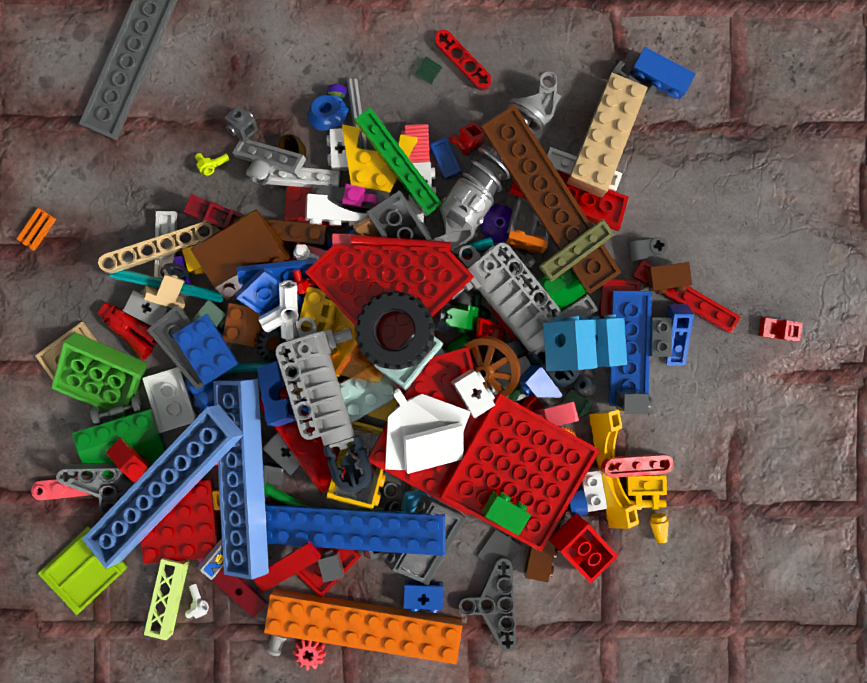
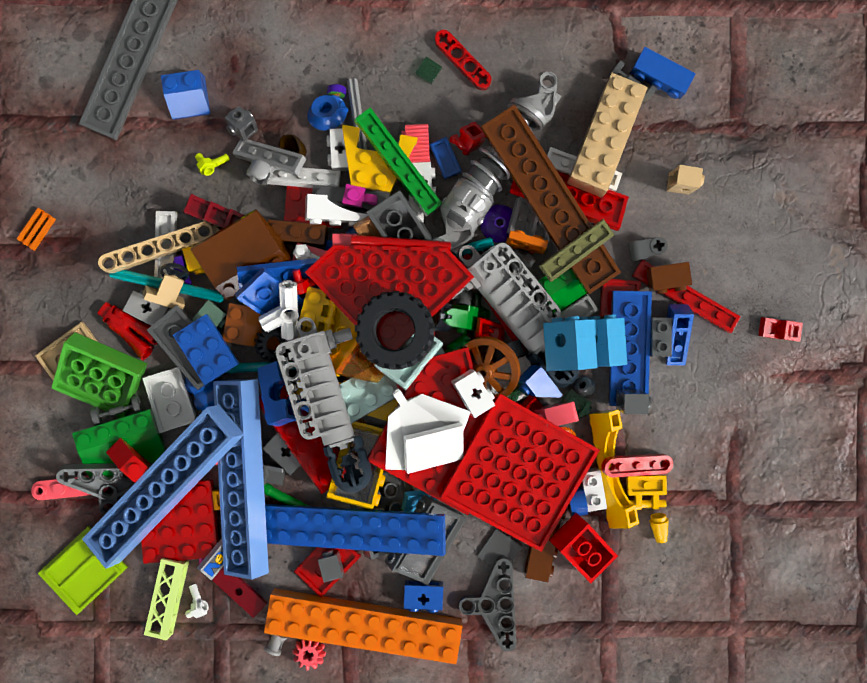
(186, 94): none -> slope
(288, 566): red tile -> none
(506, 512): green brick -> none
(685, 179): none -> tan brick

